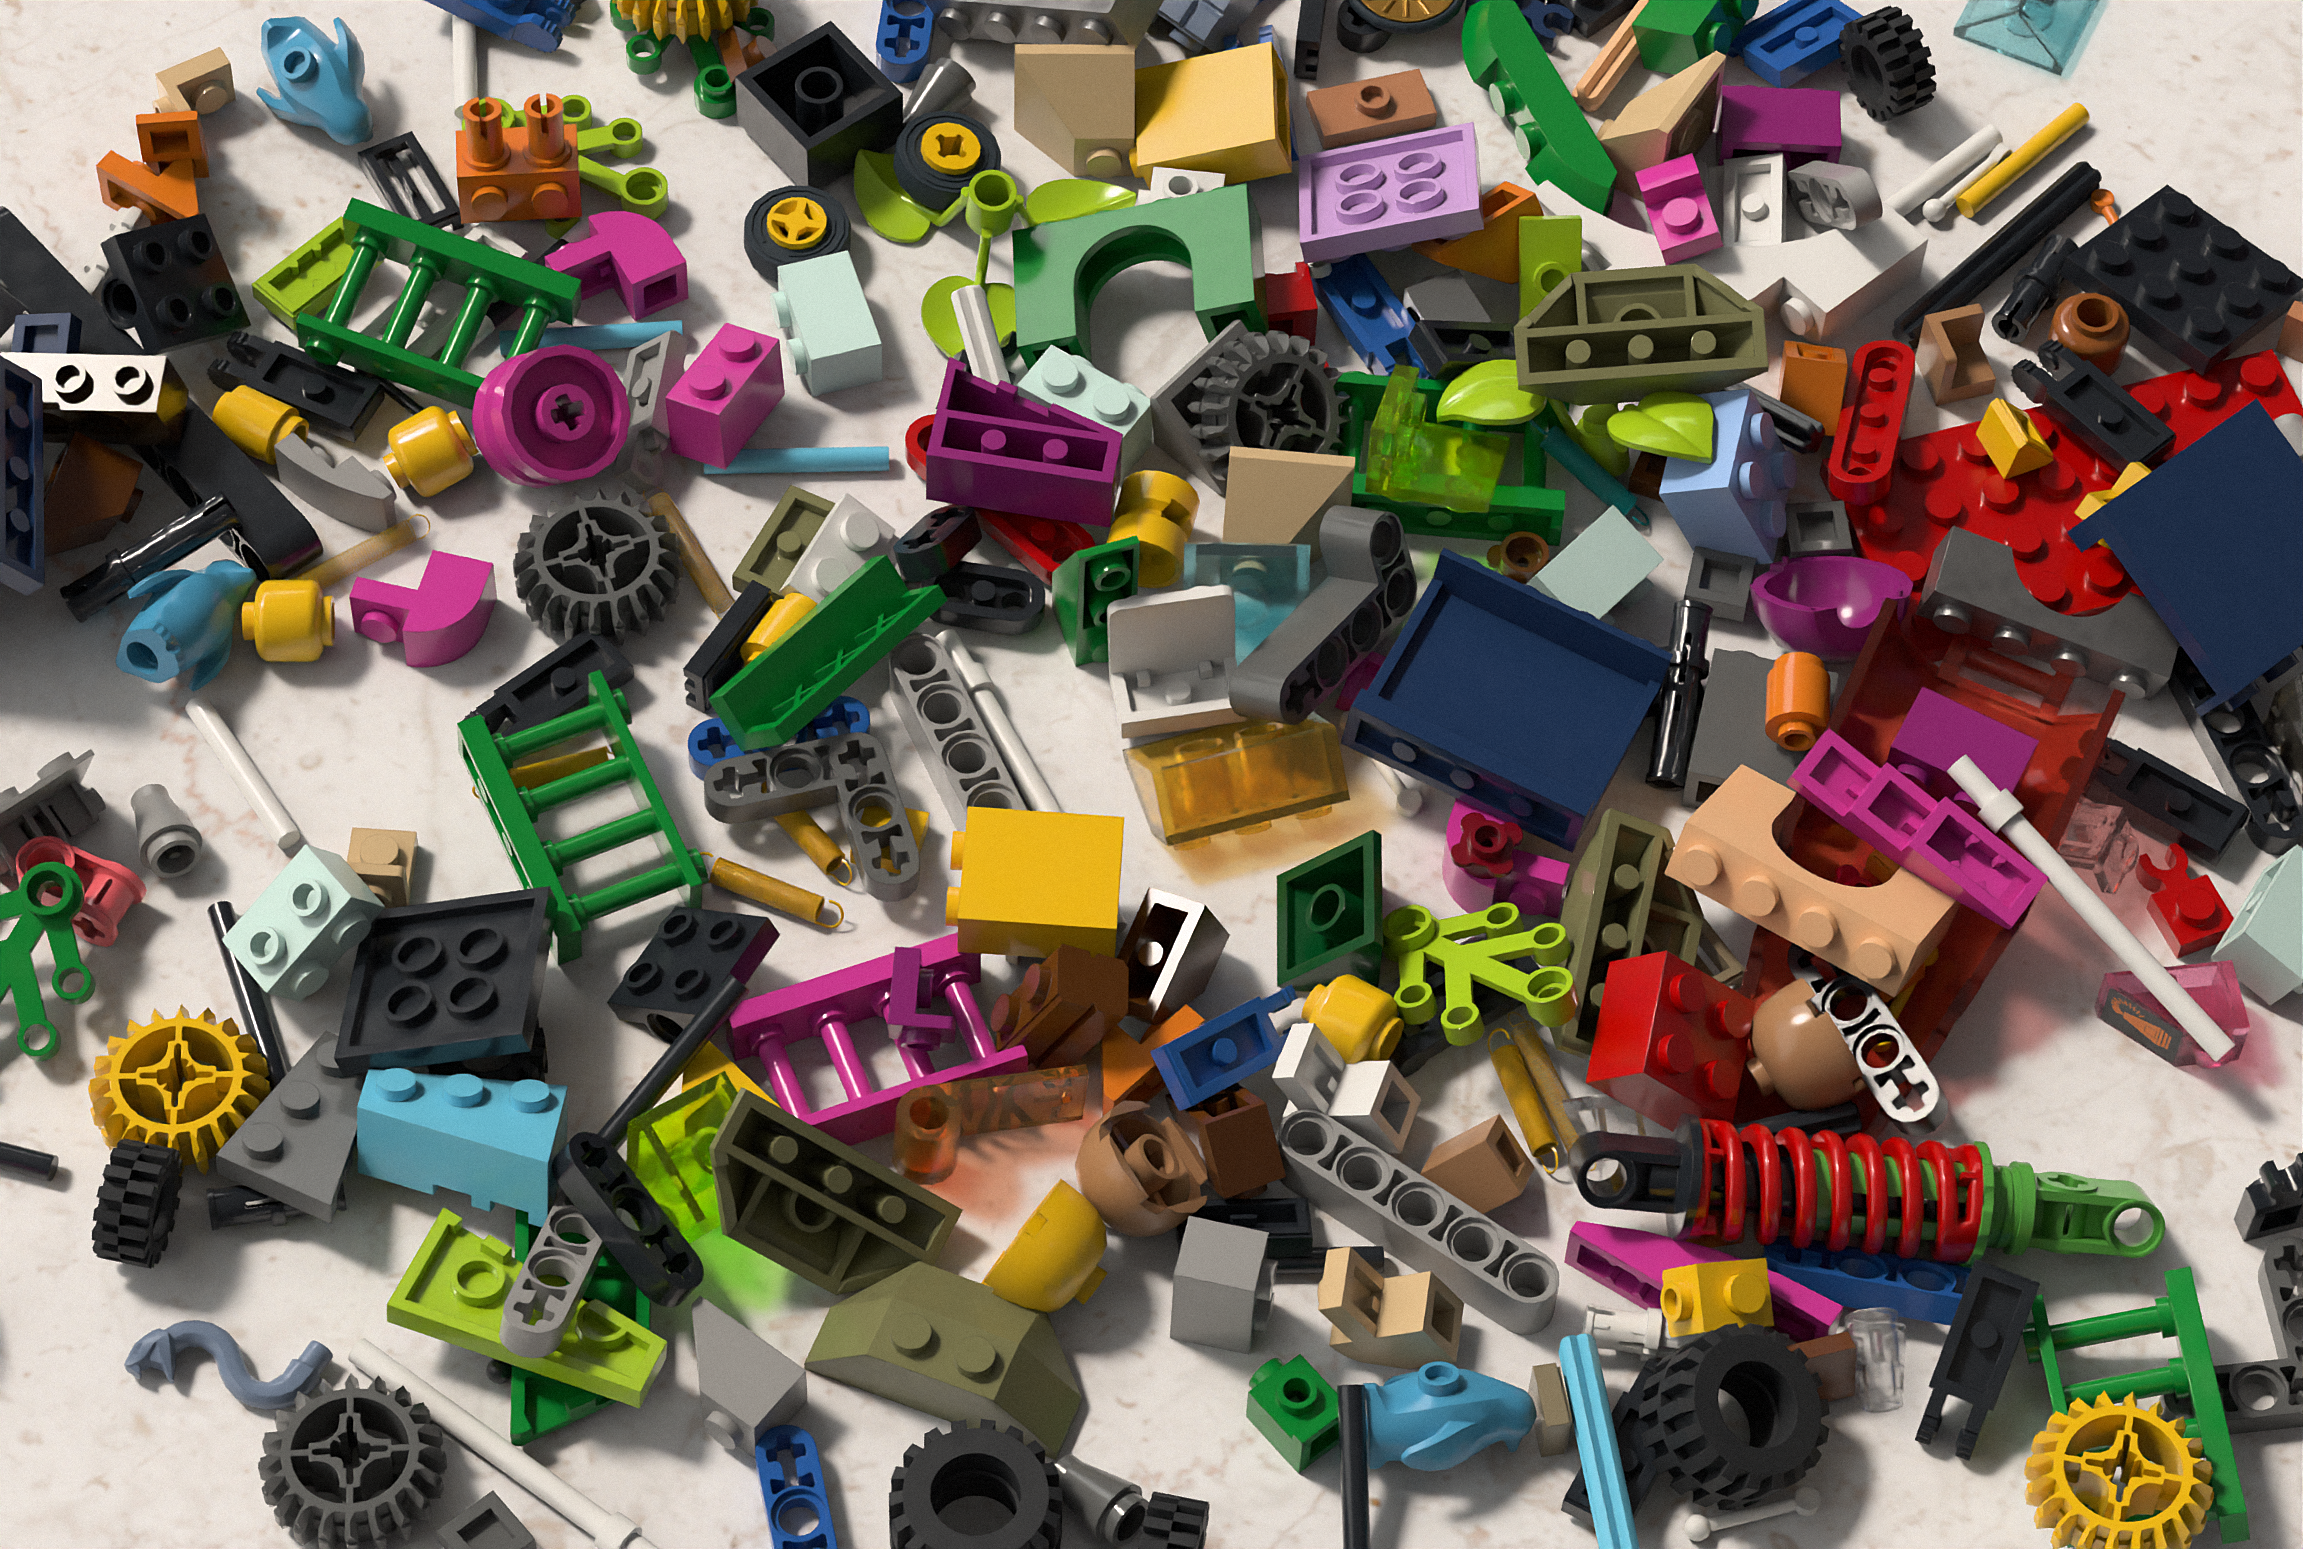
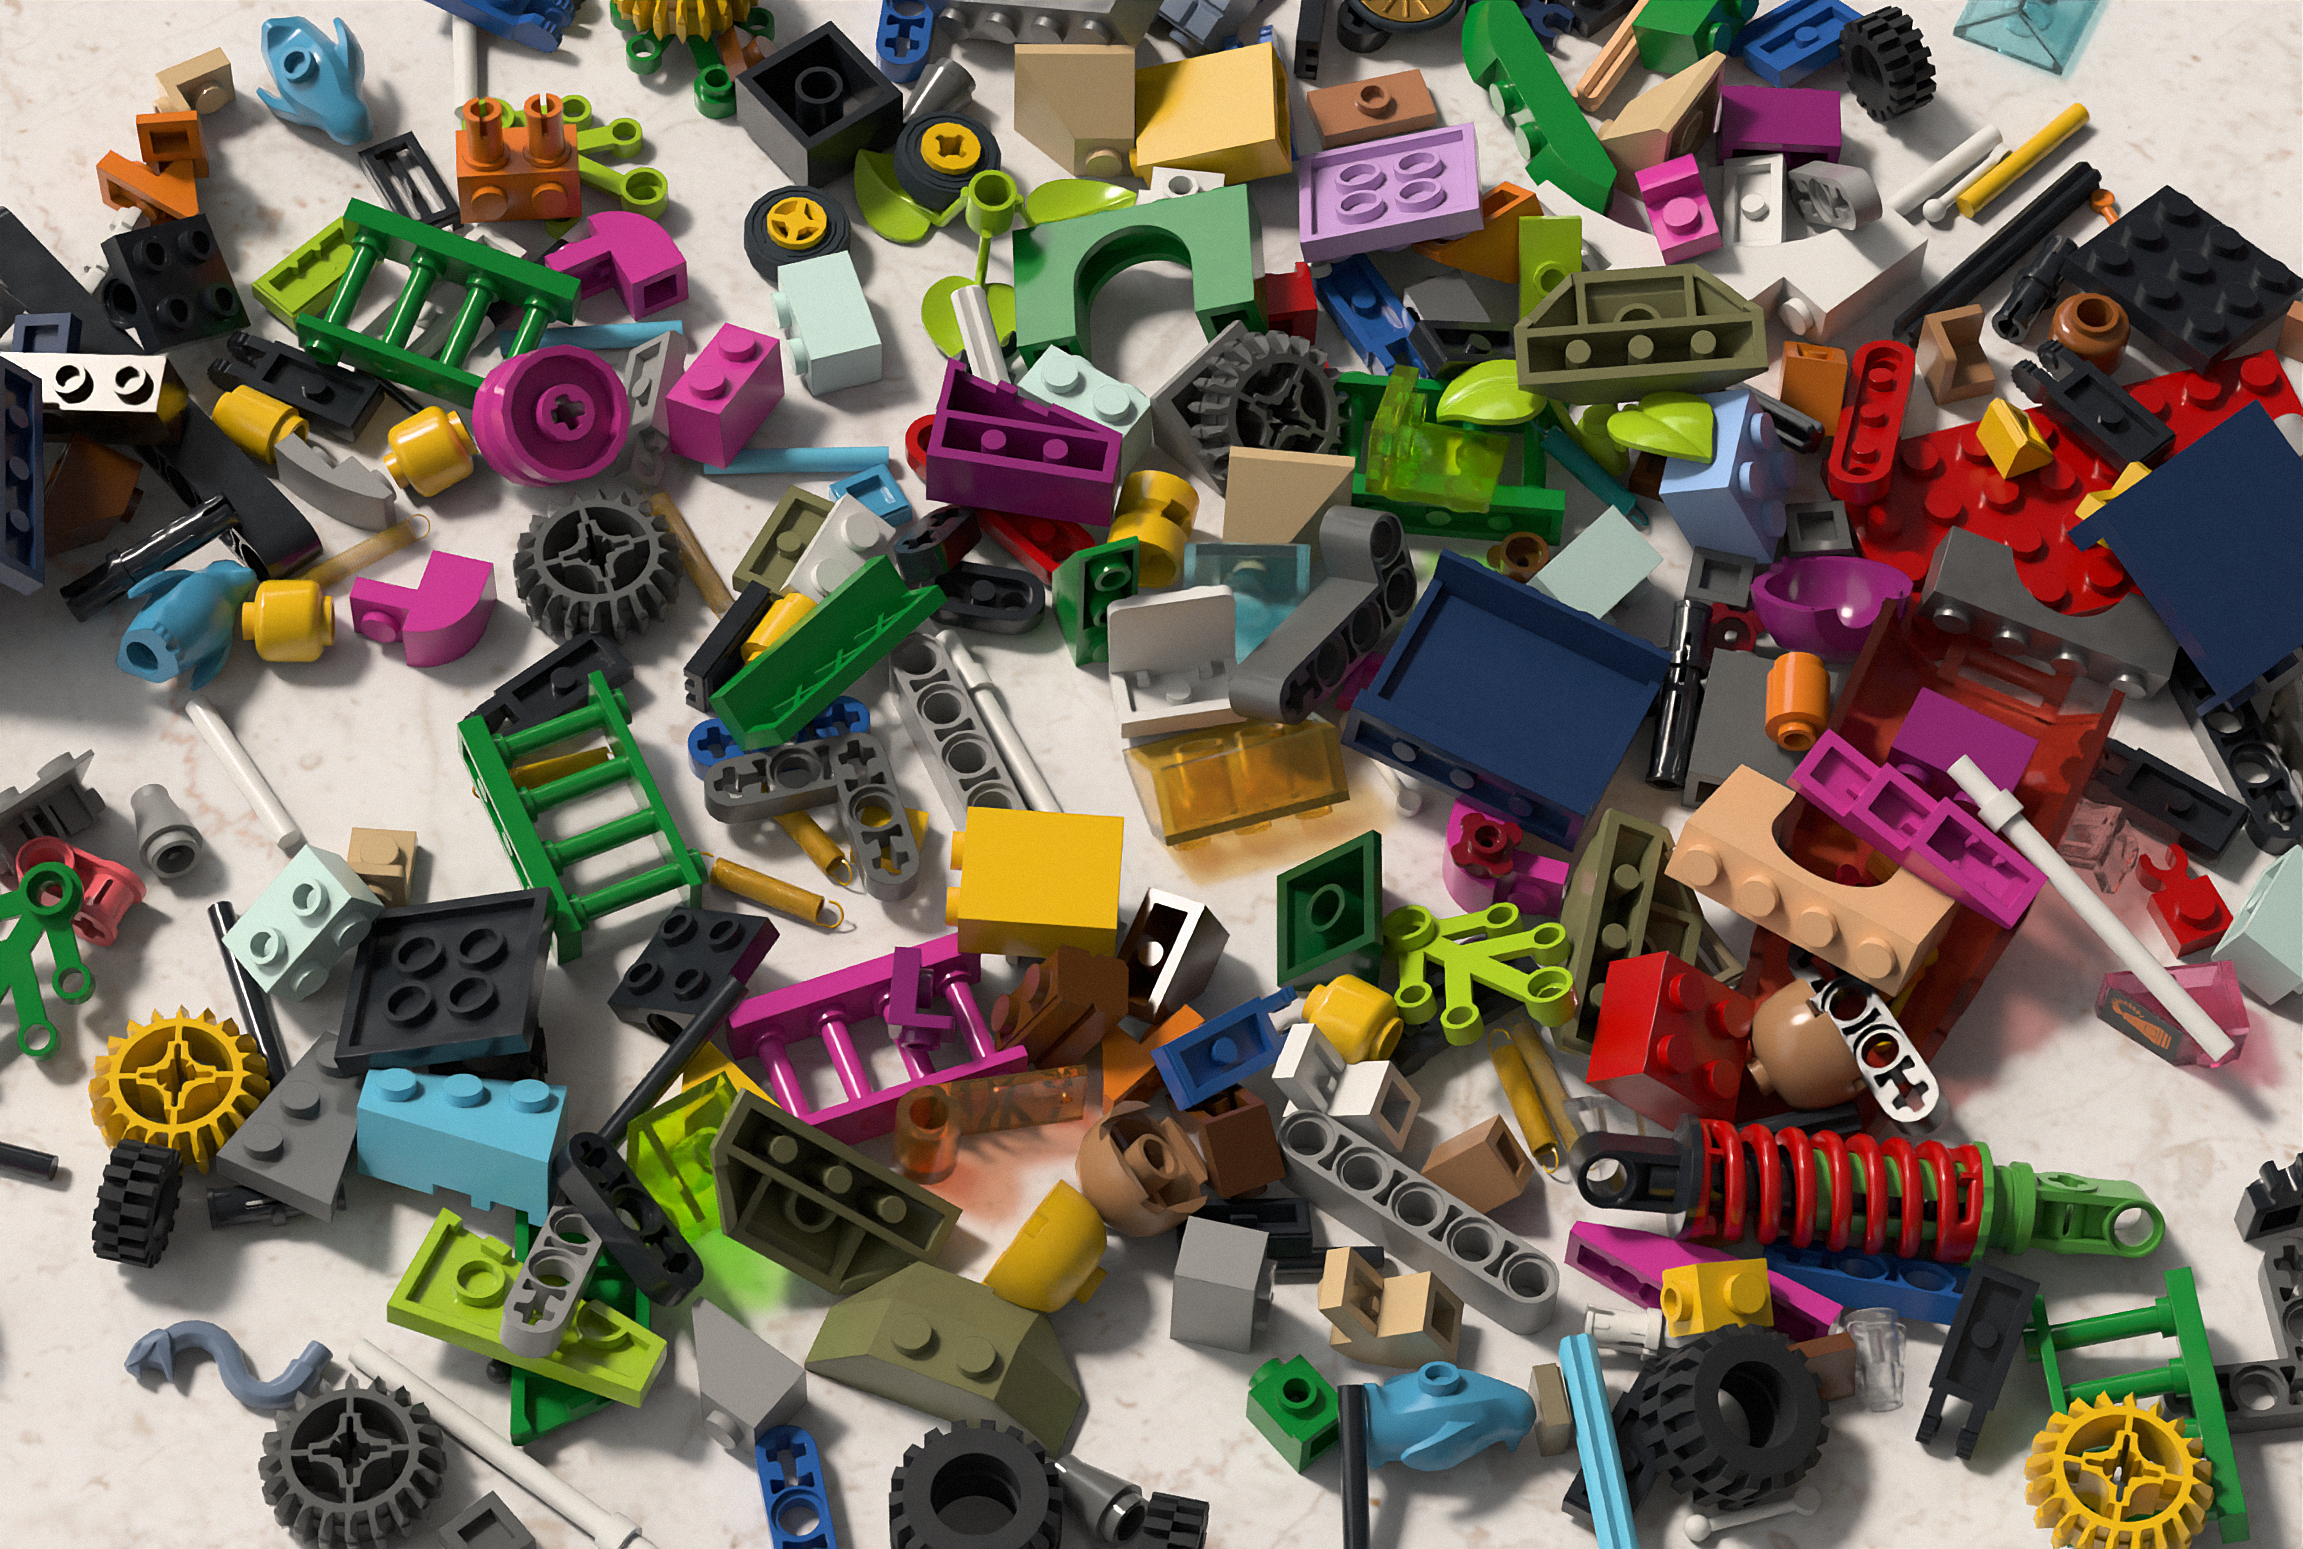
(877, 492): none -> dark azure tile
(1746, 626): none -> dark red plate

